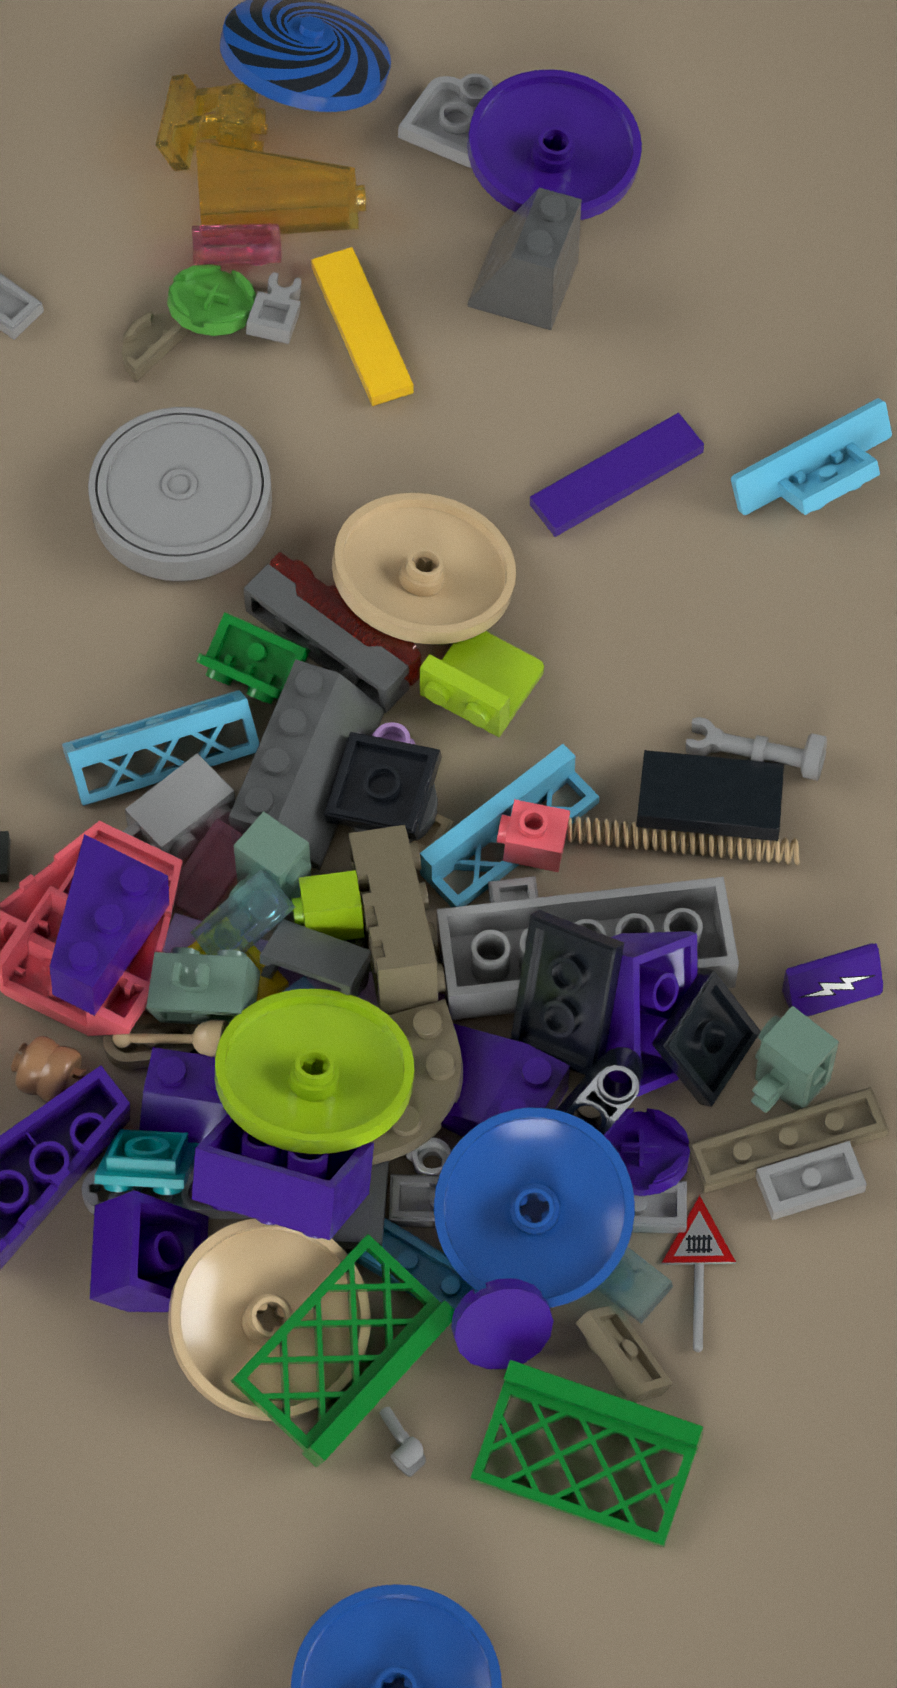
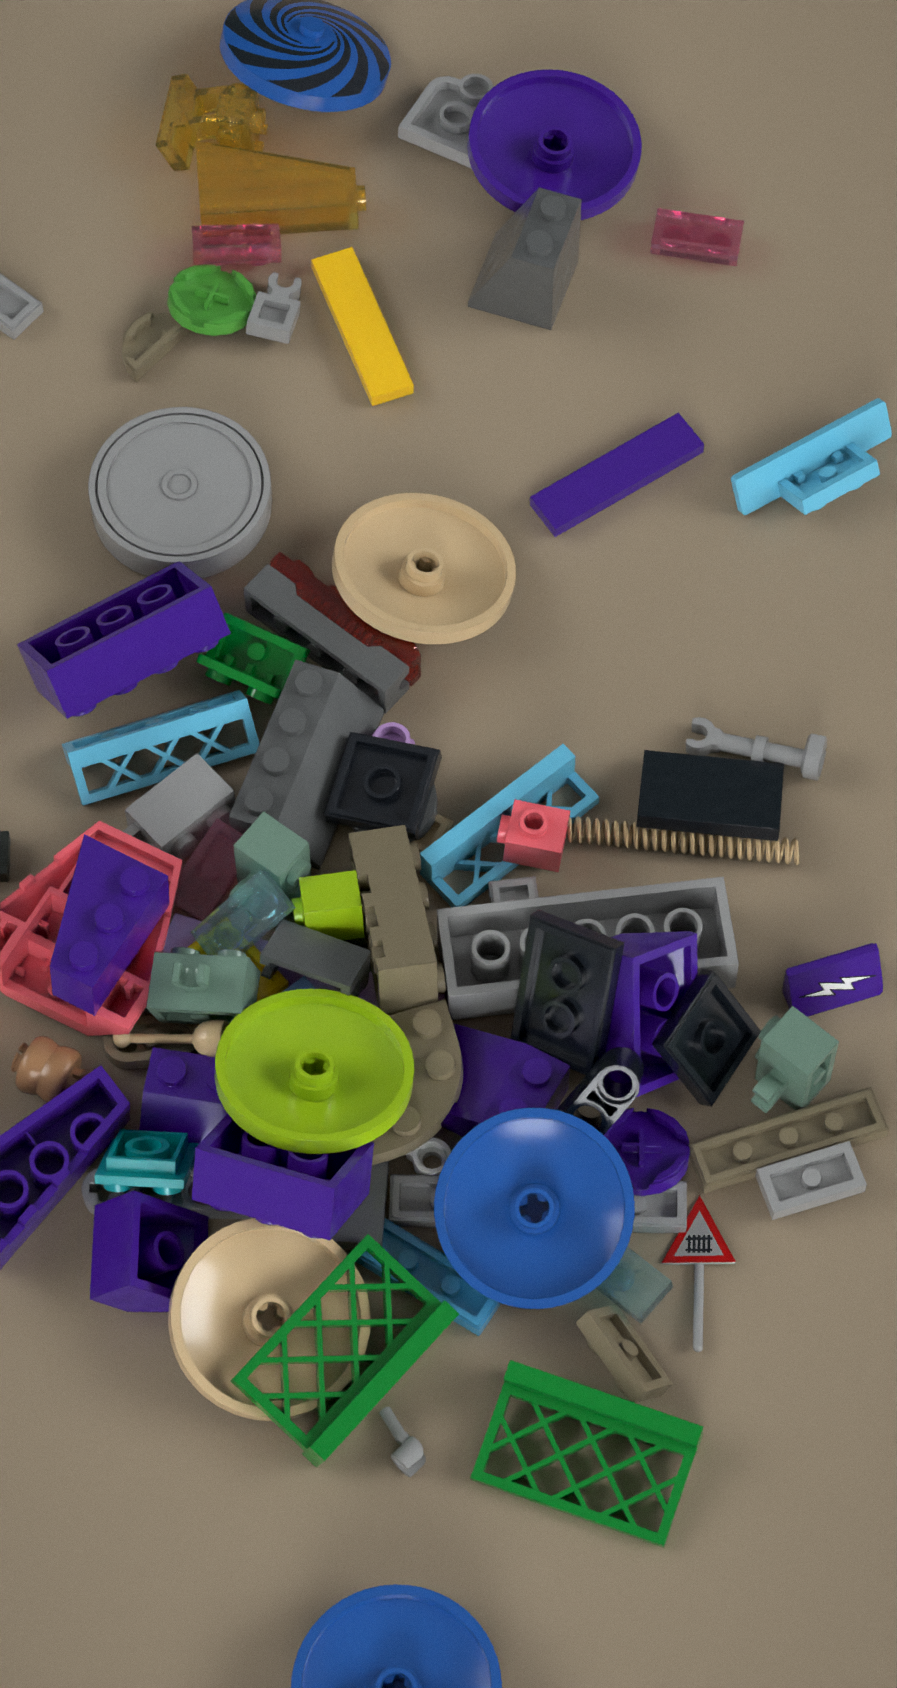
(124, 640): none -> dark purple brick
(481, 680): lime bracket -> none
(502, 1323): dark purple tile -> none
(697, 237): none -> clear pink plate

